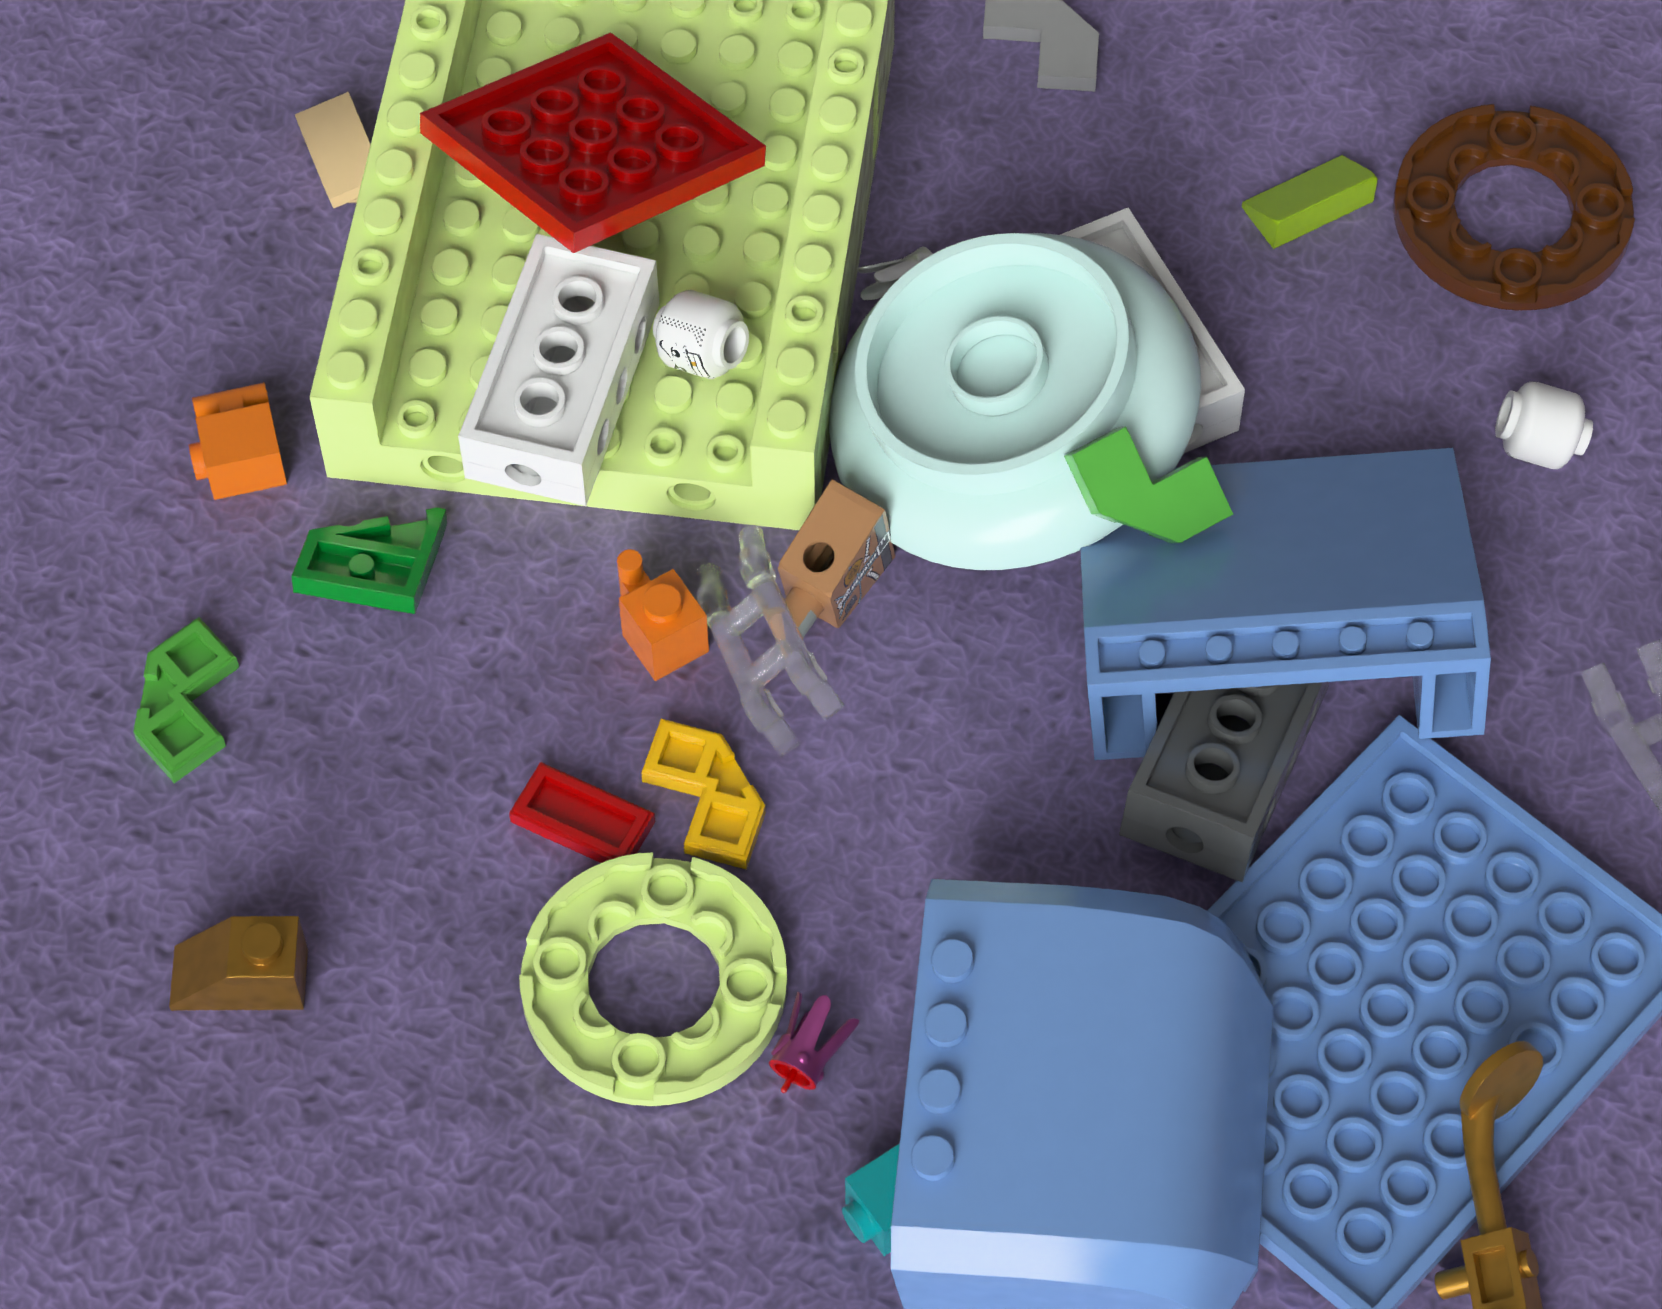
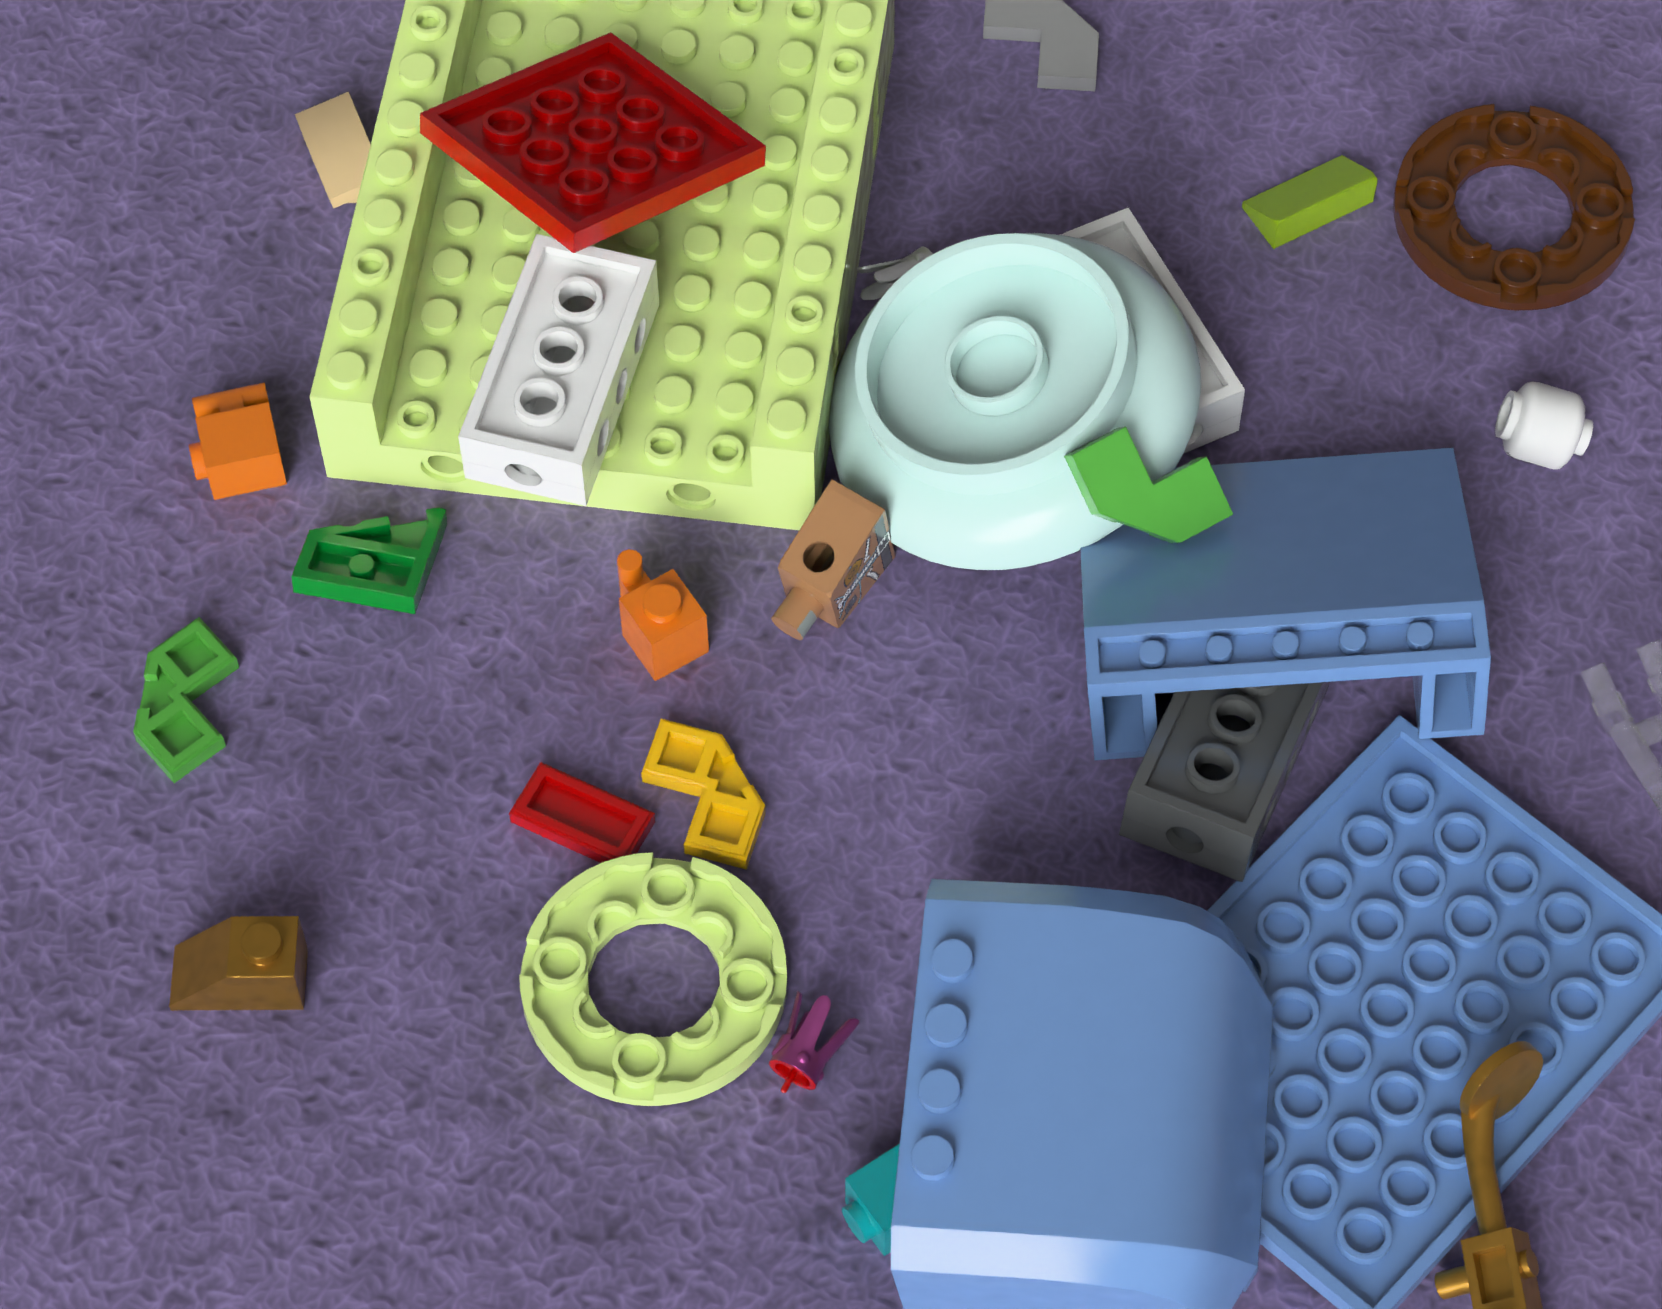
(700, 334): white head -> none
(787, 652): clear piece -> none

